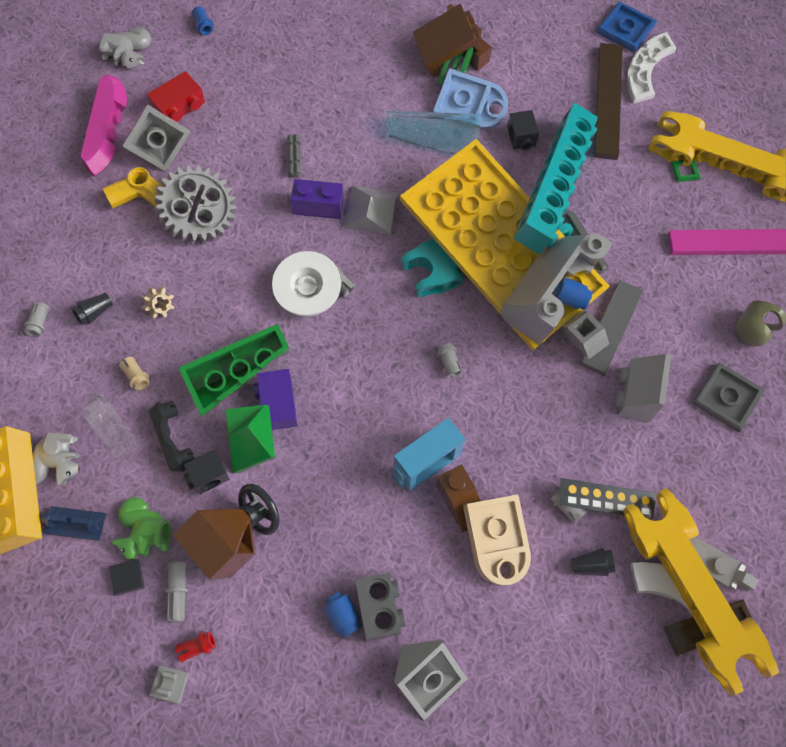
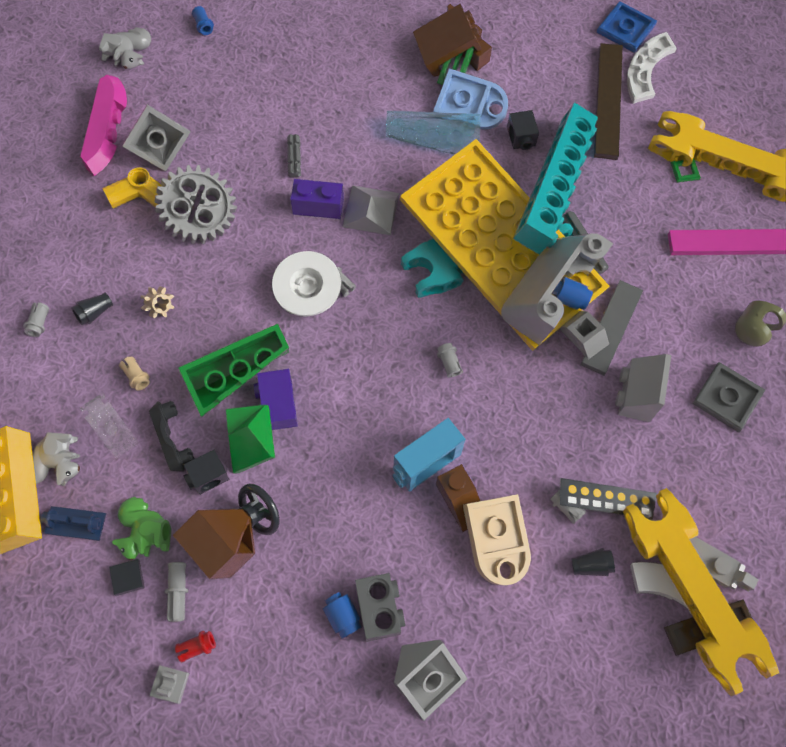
(177, 97): red brick -> none

